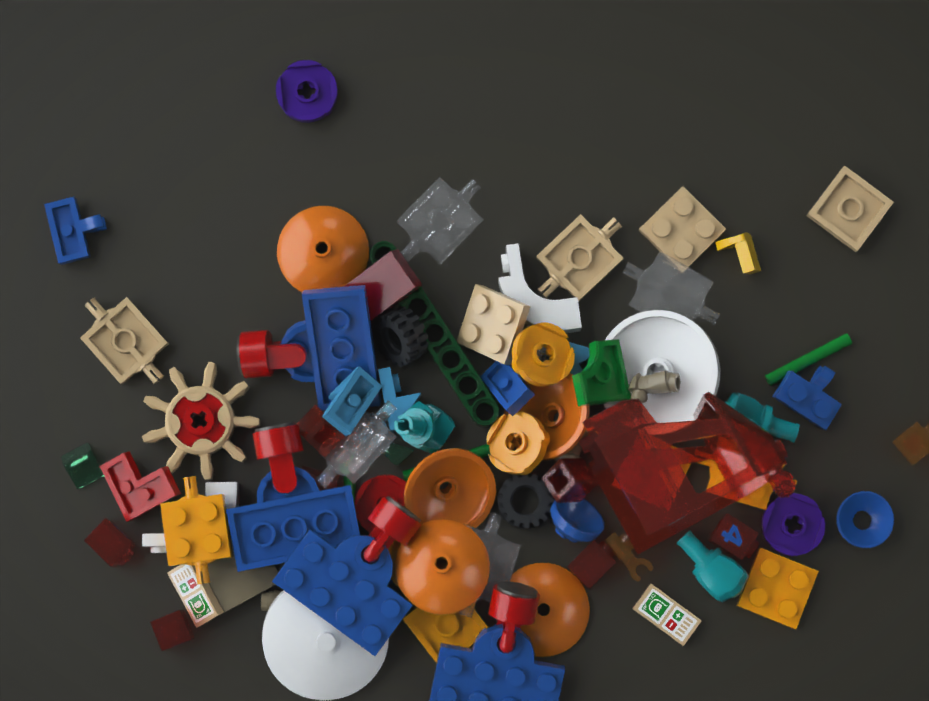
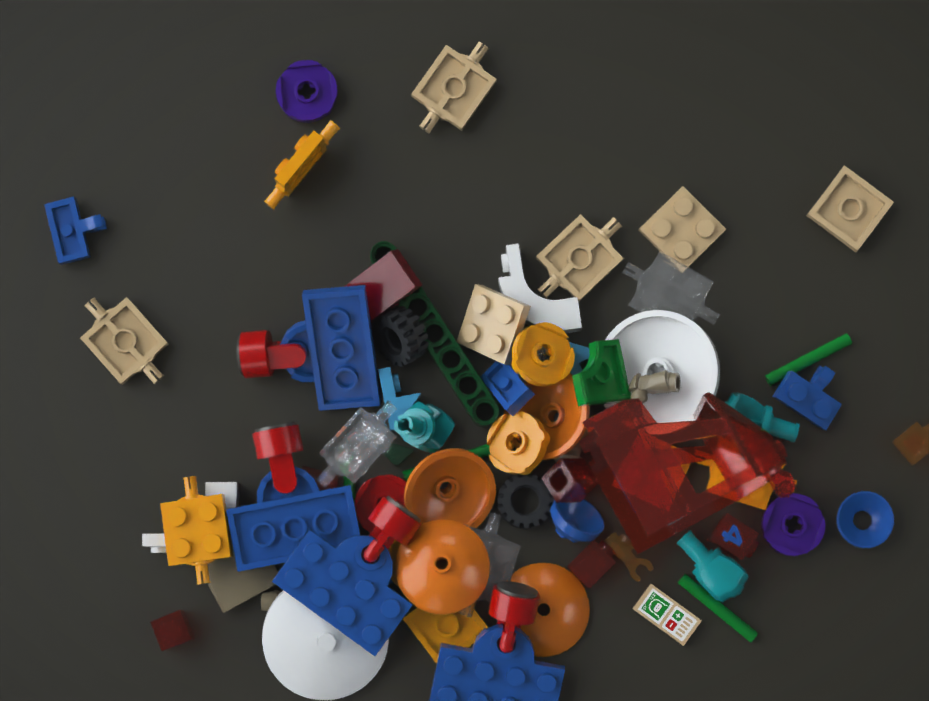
(82, 465): clear green slope -> none
(111, 543): clear red brick -> none
(138, 494): plate -> none
(197, 599): tile -> none
(200, 401): tan gear -> none
(293, 171): none -> light orange plate
(319, 431): clear red brick -> none
(339, 265): orange dish -> none
(351, 400): dark azure slope -> none
(439, 220): clear plate -> none
(454, 87): none -> tan plate
(717, 608): none -> green bar
(745, 251): yellow tile -> none
(777, 588): light orange plate -> none

